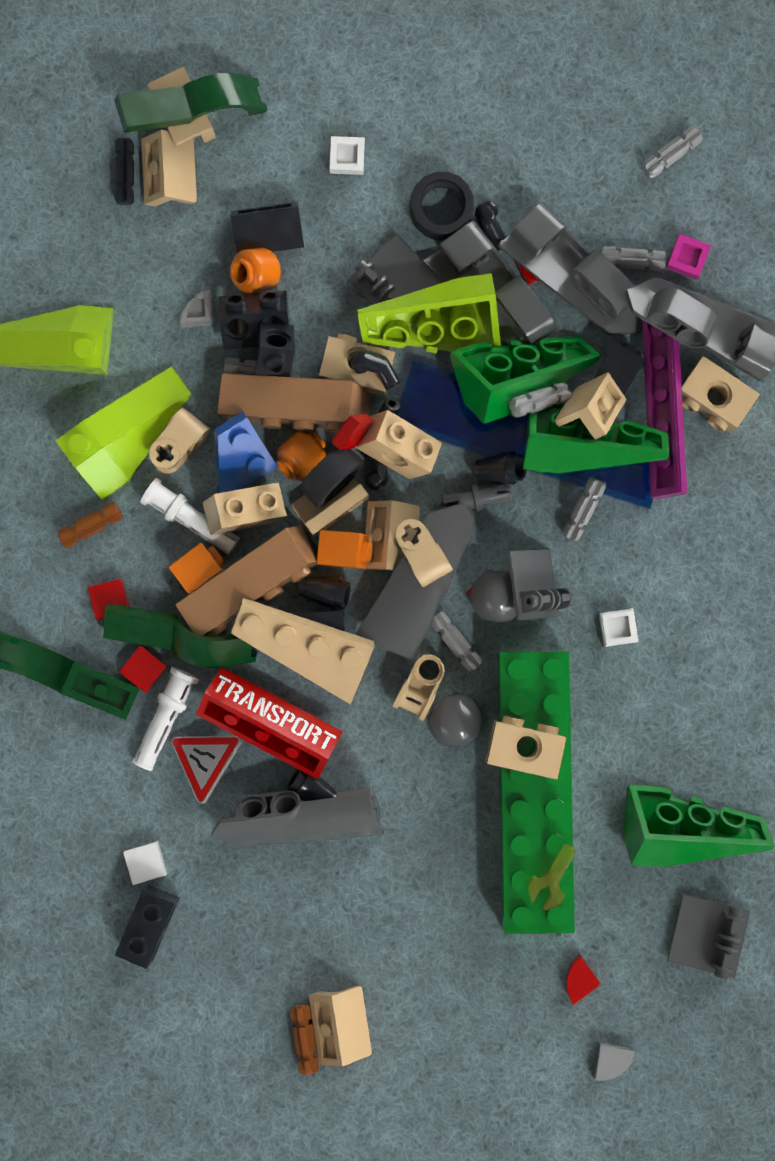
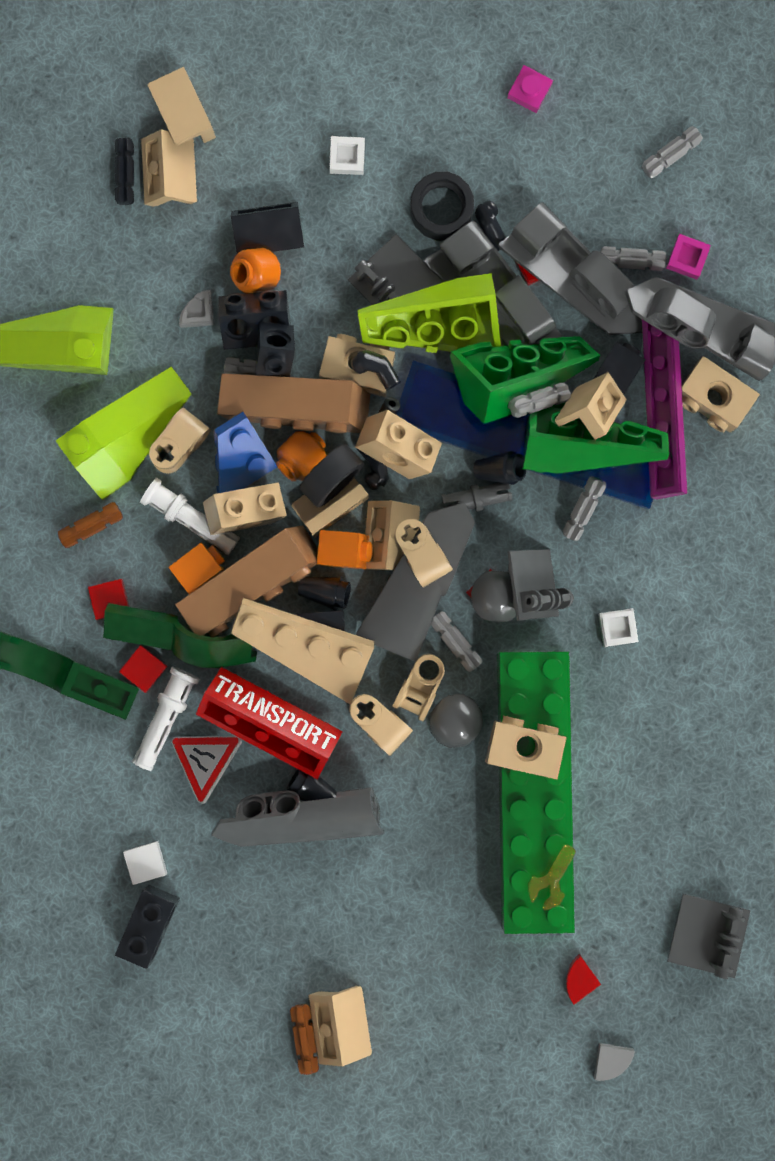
(188, 102): dark green piece -> none
(352, 431): red tile -> none
(383, 727): none -> tan piece
(530, 89): none -> dark pink plate
(677, 832): green wedge -> none

